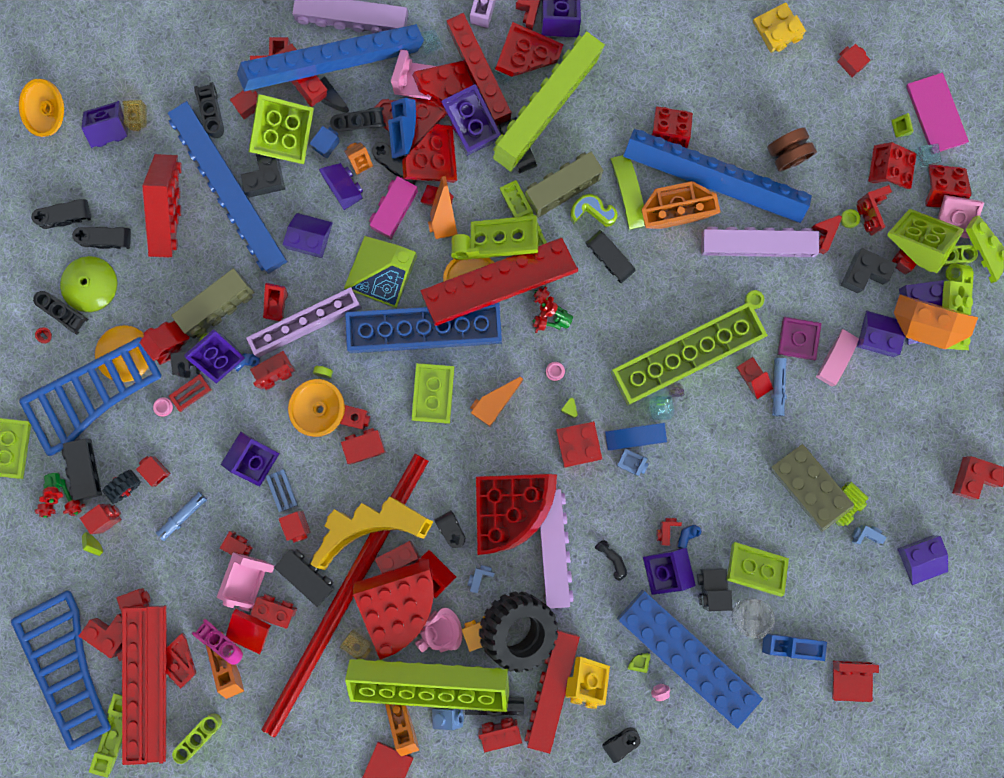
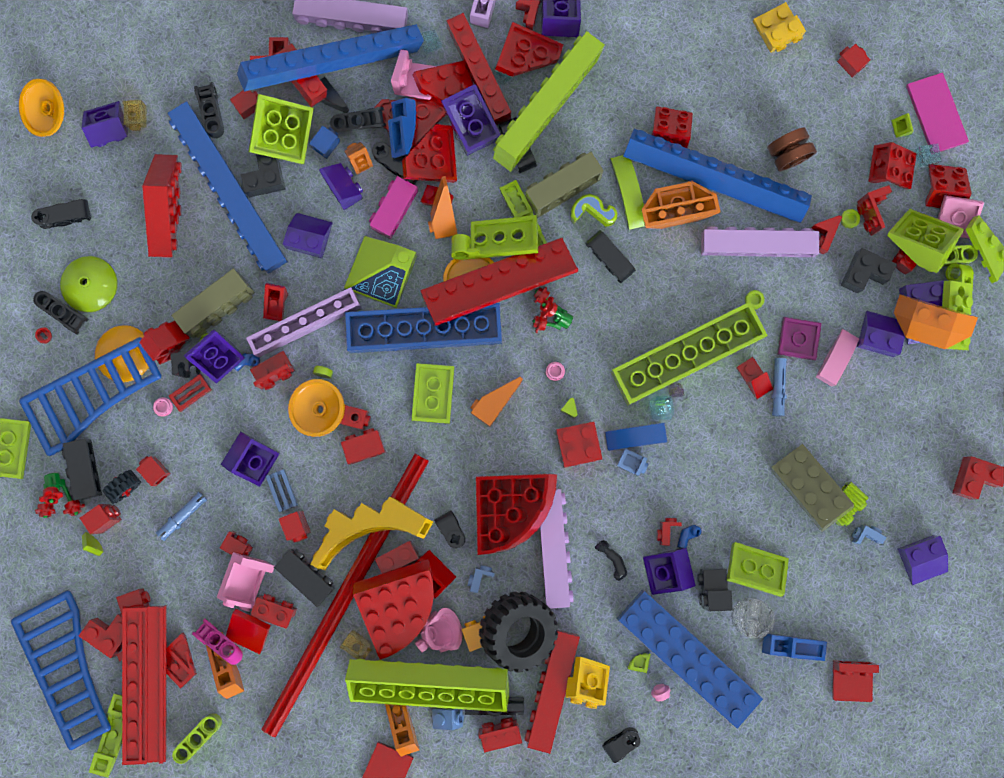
(103, 237): black piece -> none

